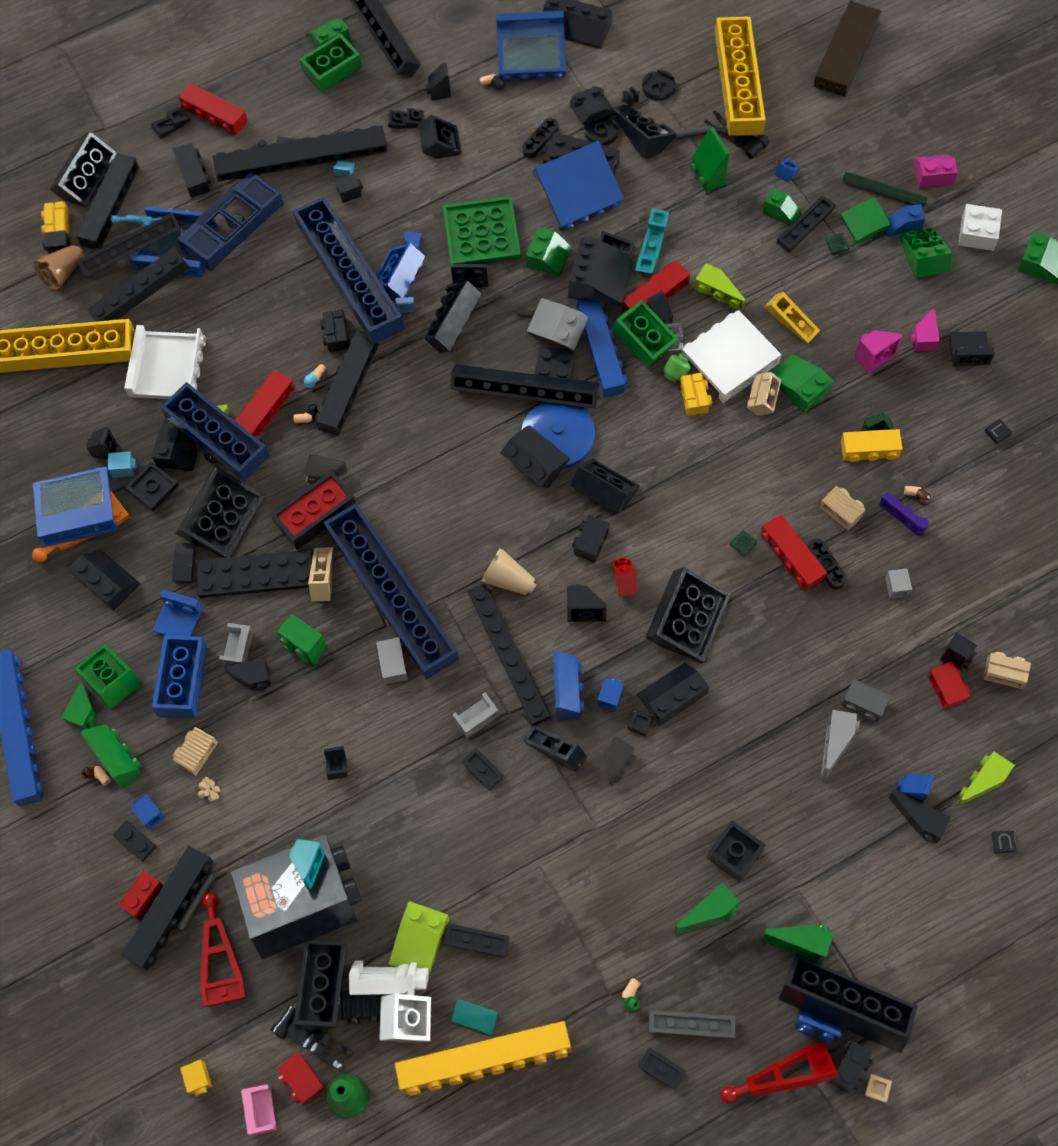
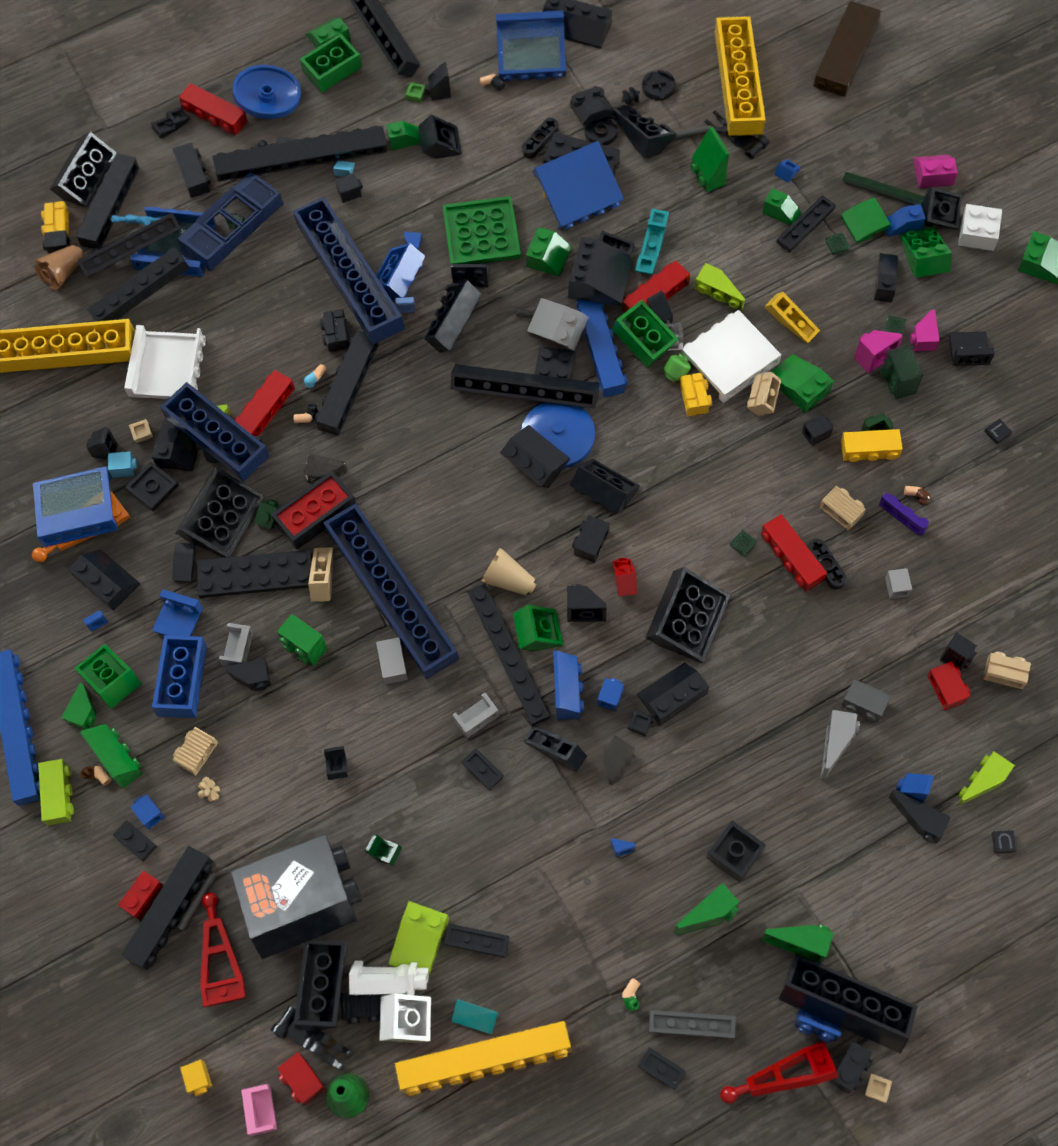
(55, 792): none -> lime brick
(95, 620): none -> blue tile
(141, 431): none -> tan plate
(264, 513): none -> dark green bracket
(266, 91): none -> blue dish
(307, 860): slope -> none
(383, 850): none -> dark green bracket
(402, 135): none -> green slope
(405, 120): black slope -> none
(415, 92): none -> bright green tile
(537, 628): none -> green slope
(622, 847): none -> blue slope
(817, 429): none -> black brick
(886, 277): none -> black slope
(895, 324): none -> clear green plate
(901, 372): none -> clear green brick
(942, 208): none -> black slope

